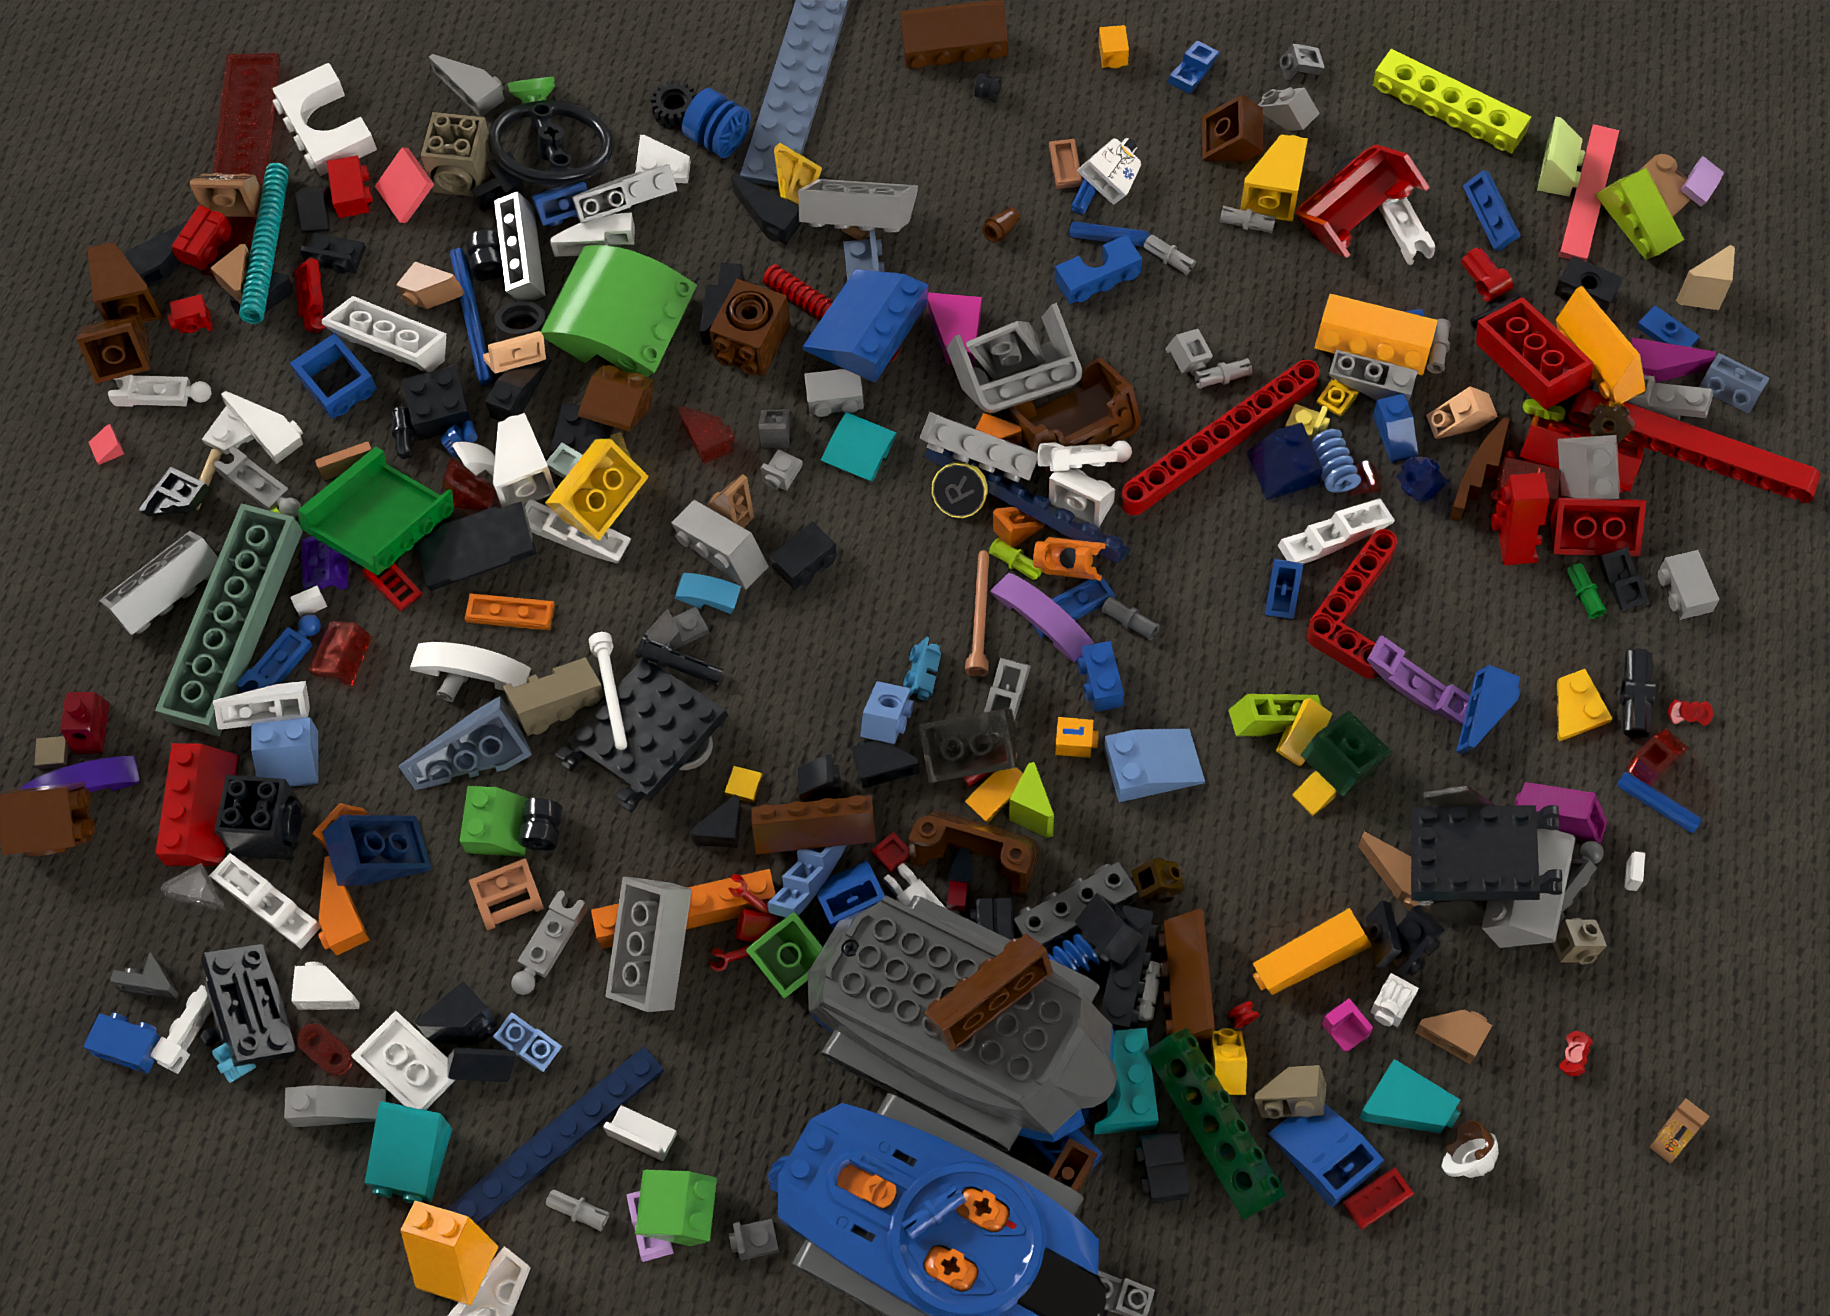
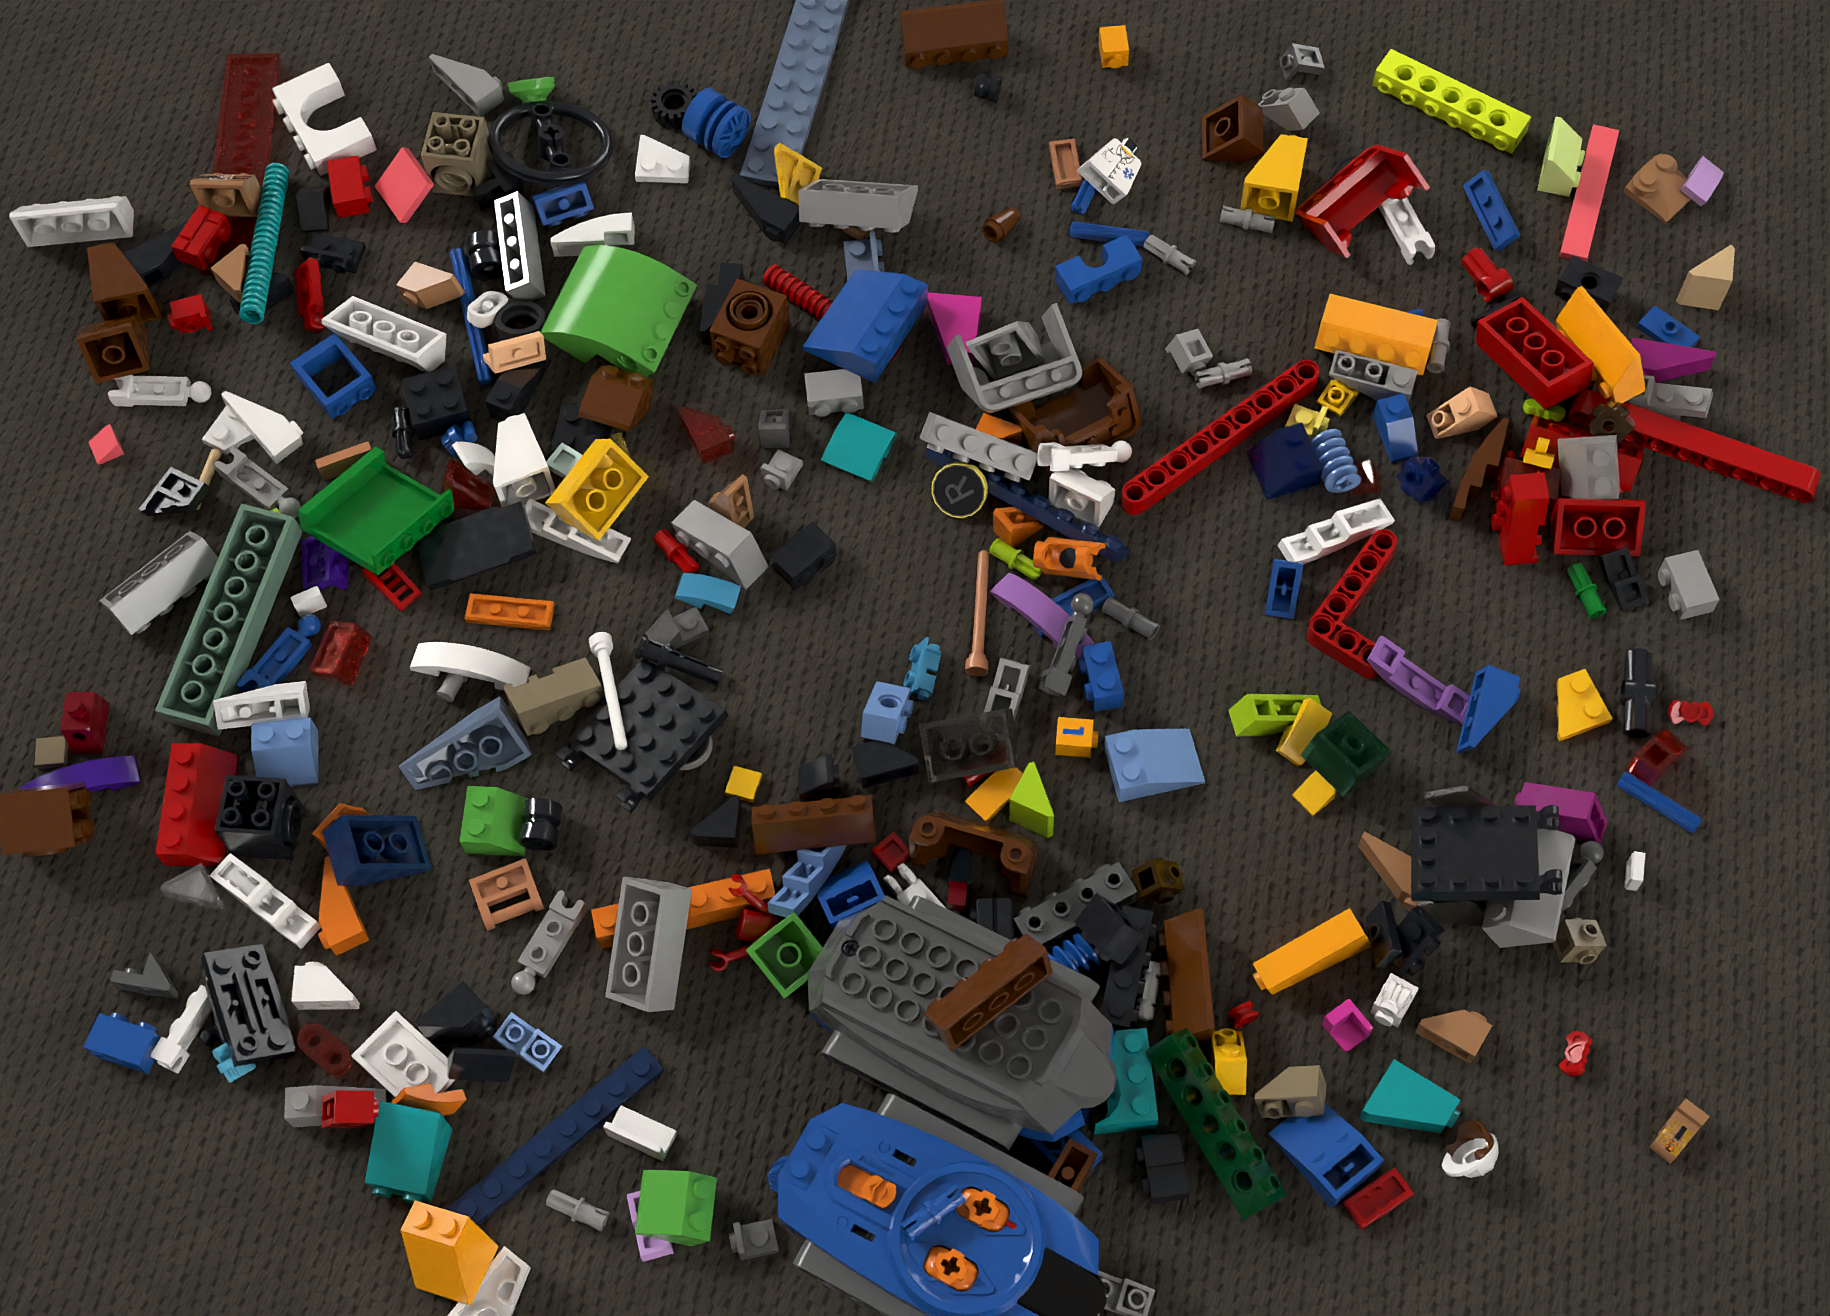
(74, 221): none -> white slope
(348, 1109): none -> red brick
(424, 1098): none -> orange slope
(484, 308): none -> white plate
(624, 192): light grey slope -> none
(676, 551): none -> red axle
(1056, 678): none -> dark grey plate
(1195, 65): blue slope -> none
(1539, 456): none -> yellow tile
(1641, 213): lime wedge -> none
(1734, 383): sand blue bracket -> none

